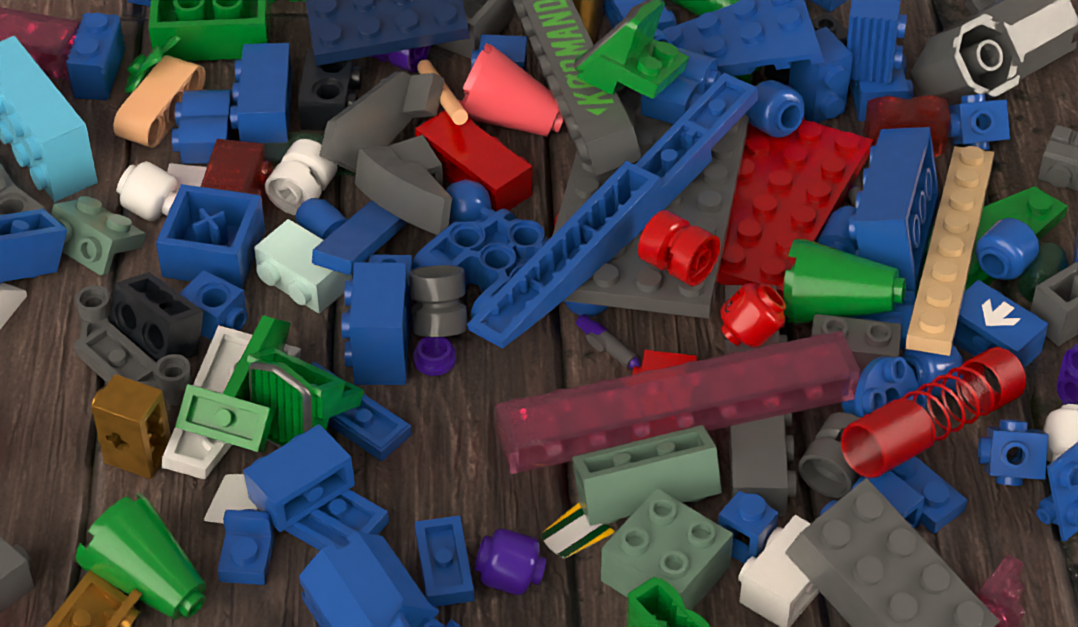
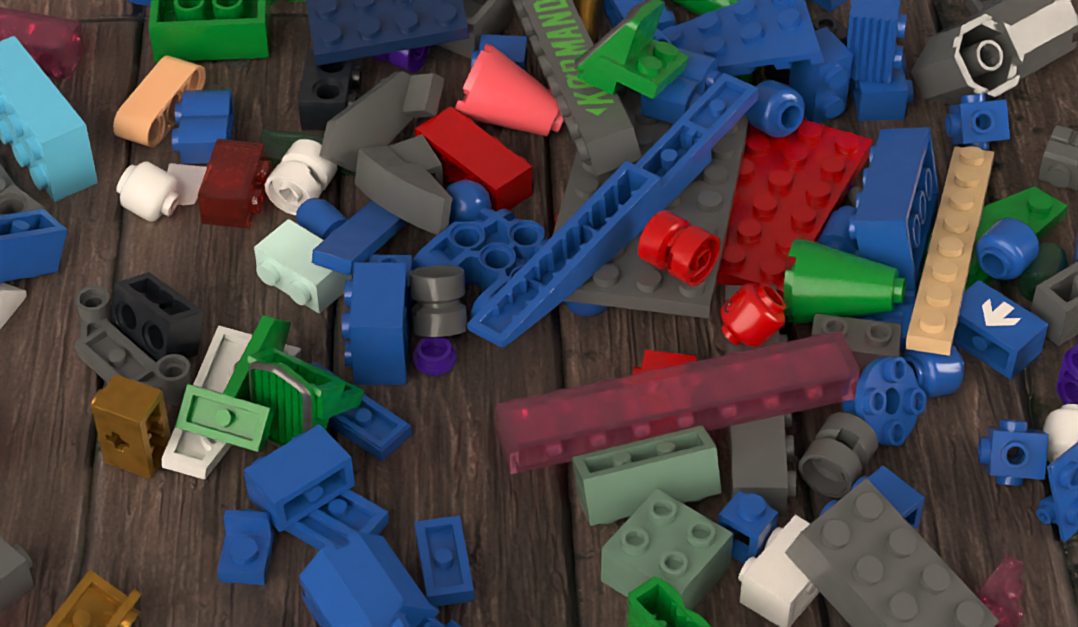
(95, 56): blue brick -> none
(95, 233): sand green bracket -> none
(140, 552): green cone -> none
(143, 65): green plate -> none
(210, 233): blue brick -> none
(220, 301): blue brick -> none
(230, 496): white sticker -> none
(262, 93): blue brick -> none
(447, 98): light nougat bar -> none
(509, 561): dark purple head -> none
(573, 533): sticker -> none
(603, 340): dark grey piece -> none
(902, 426): red piece -> none
(916, 112): clear red brick -> none
(941, 500): blue plate -> none

